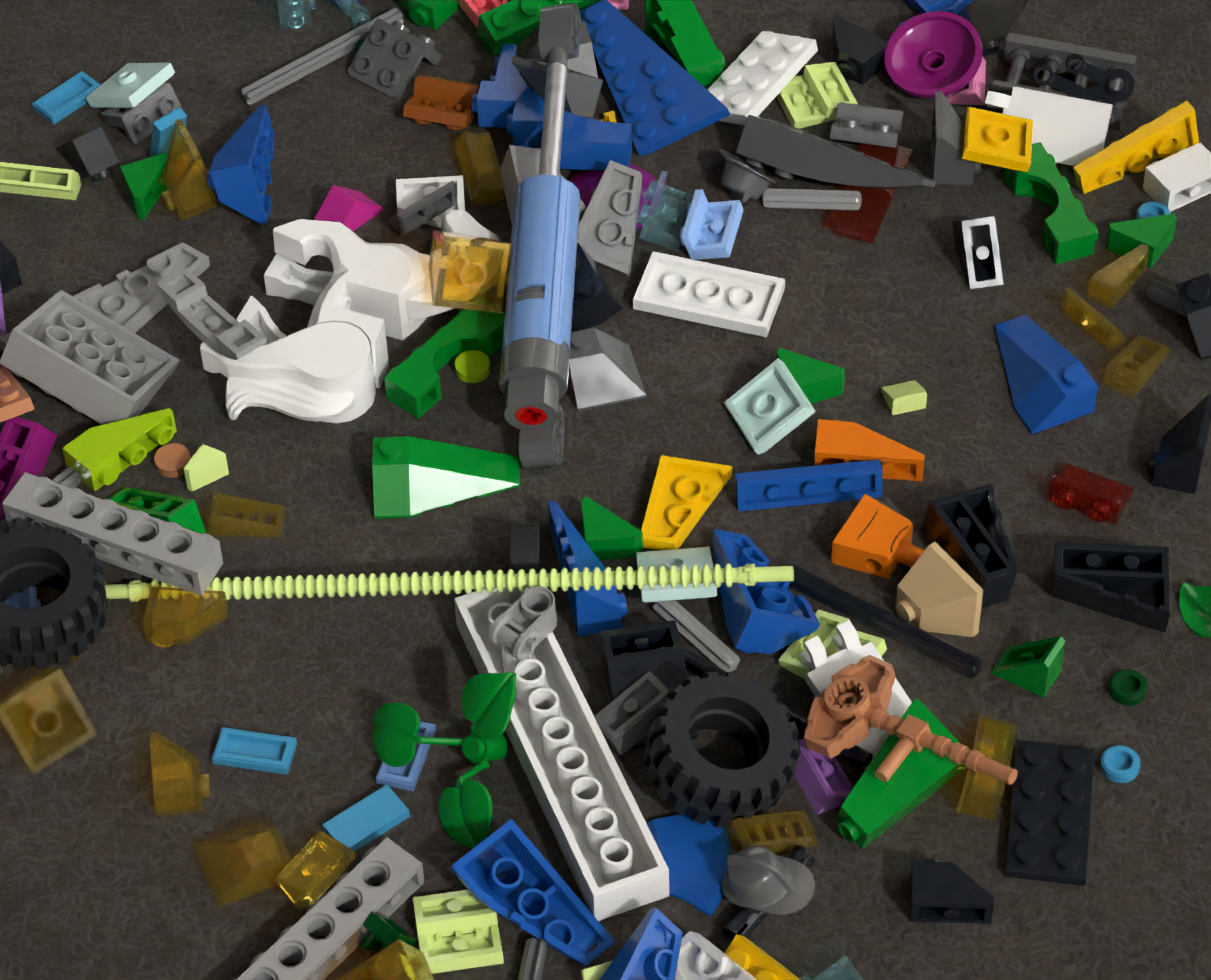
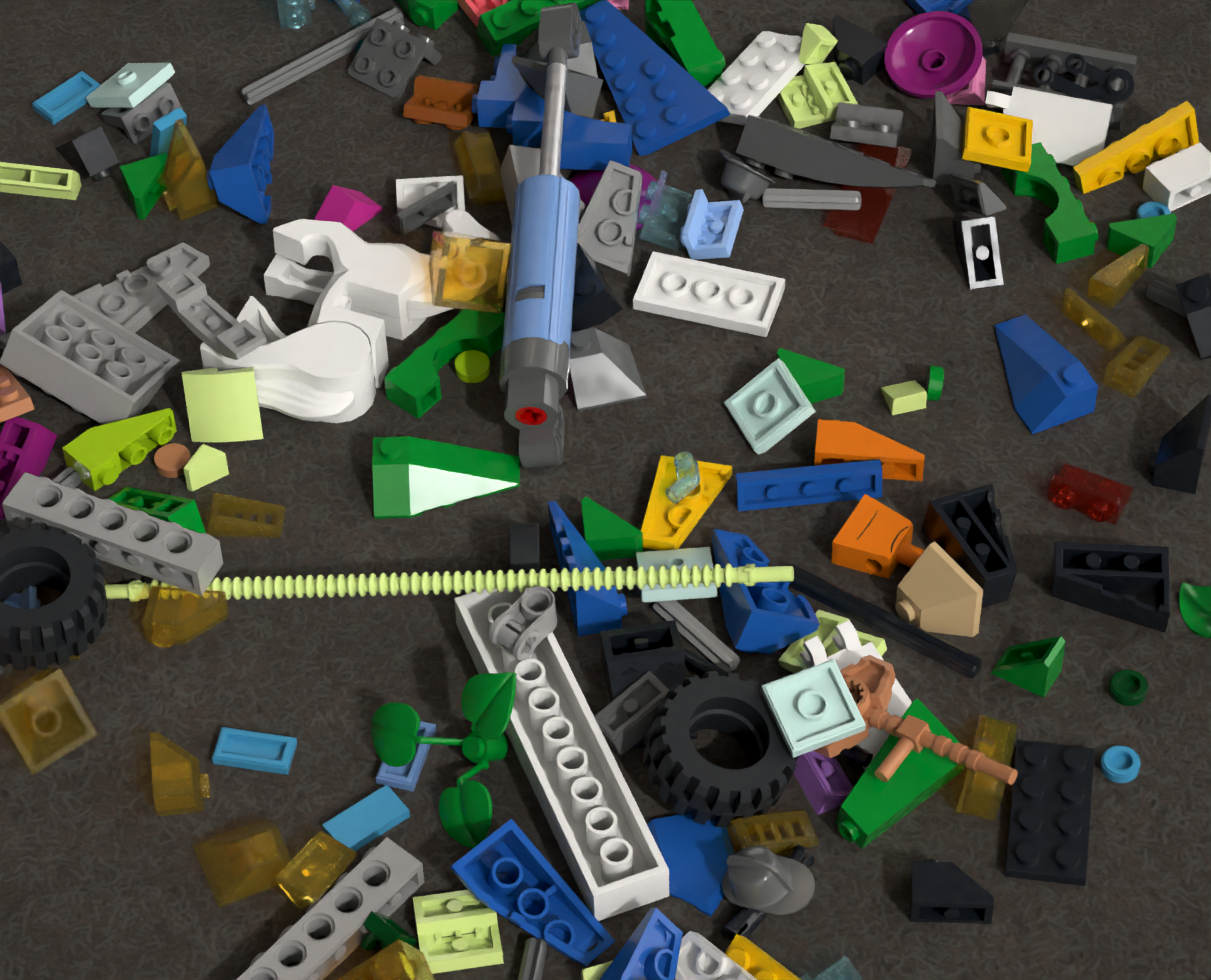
(222, 405): none -> yellowish green slope
(687, 477): none -> clear light blue arm
(813, 708): none -> light aqua plate
(816, 44): none -> yellowish green slope
(934, 382): none -> green tile
(974, 195): none -> dark grey slope

